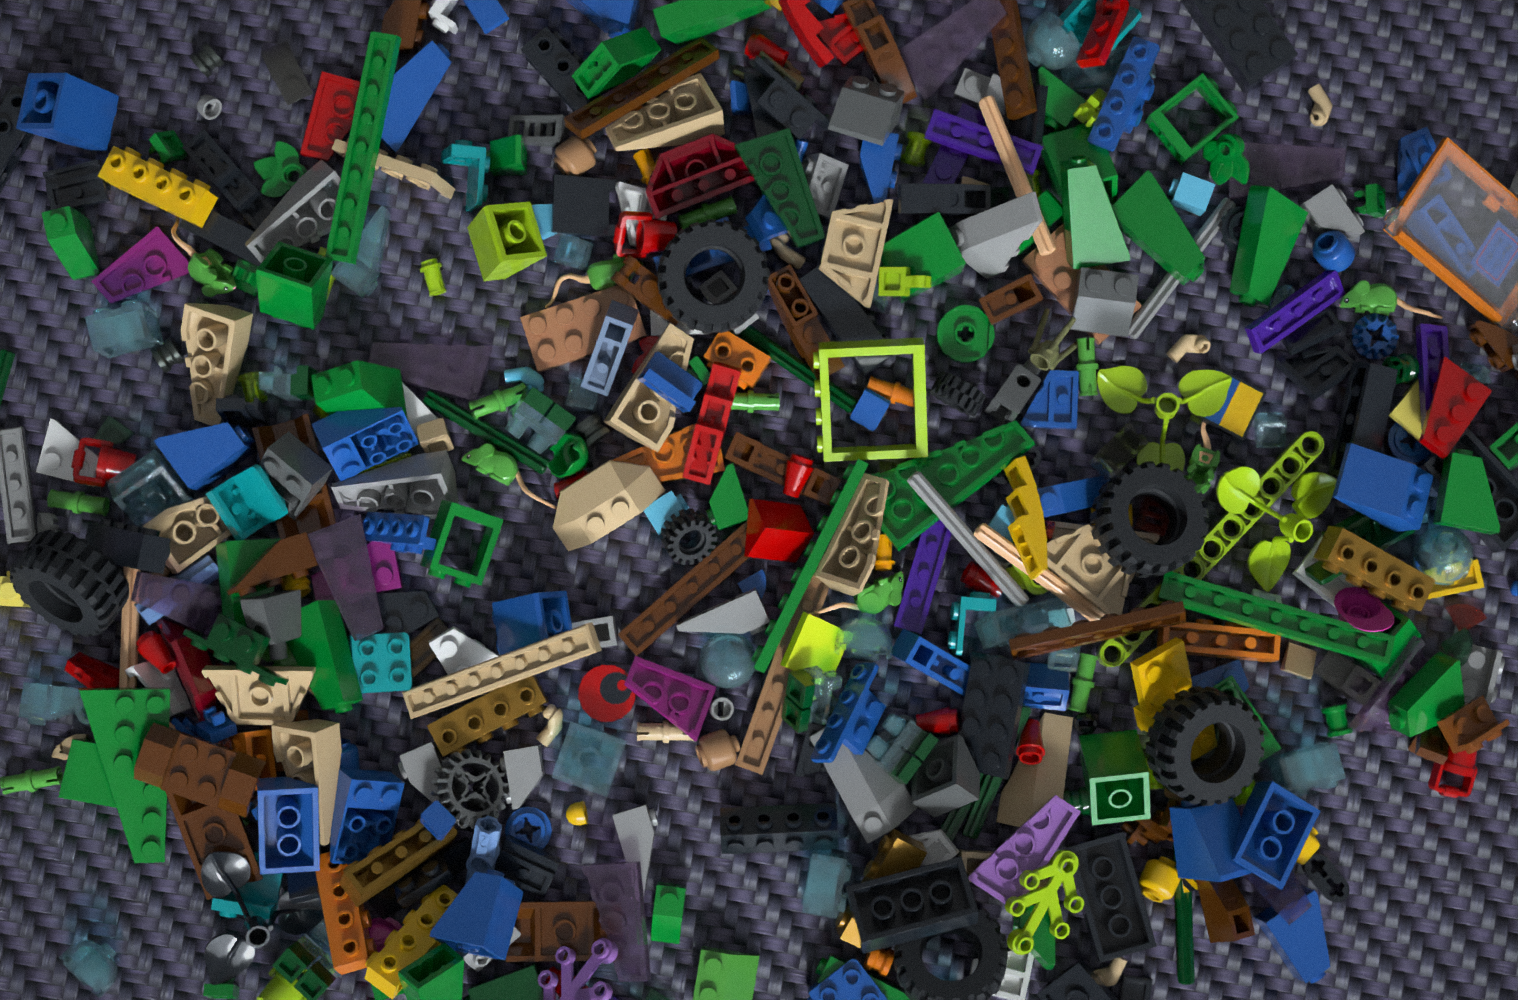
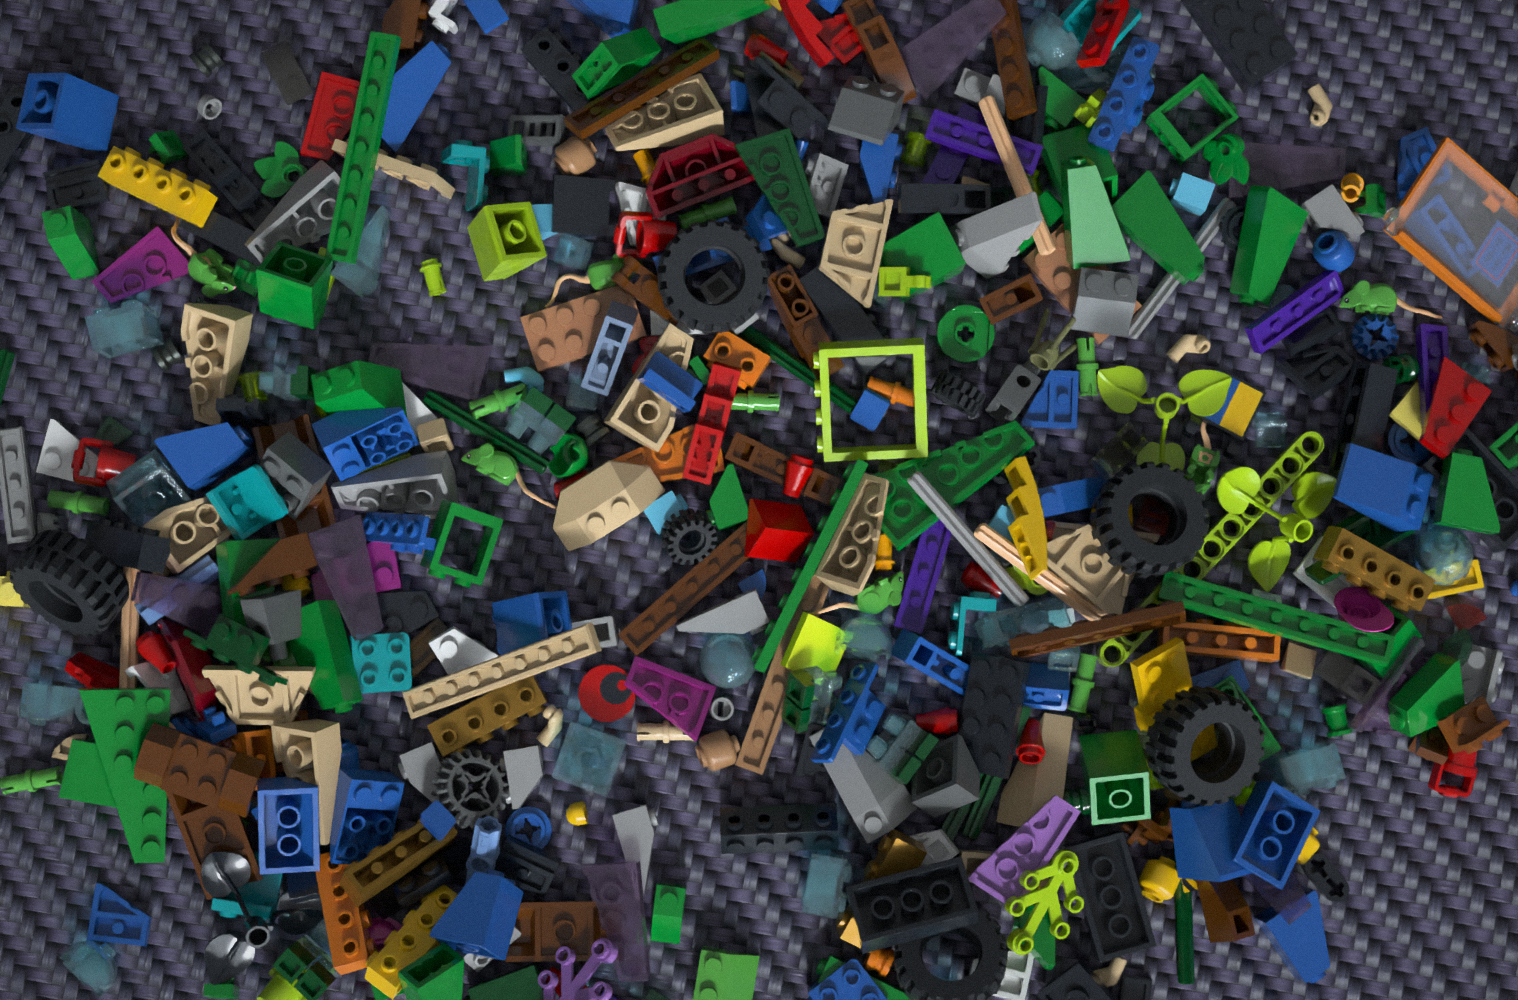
(117, 919): none -> blue wing
(1351, 187): none -> light orange pin

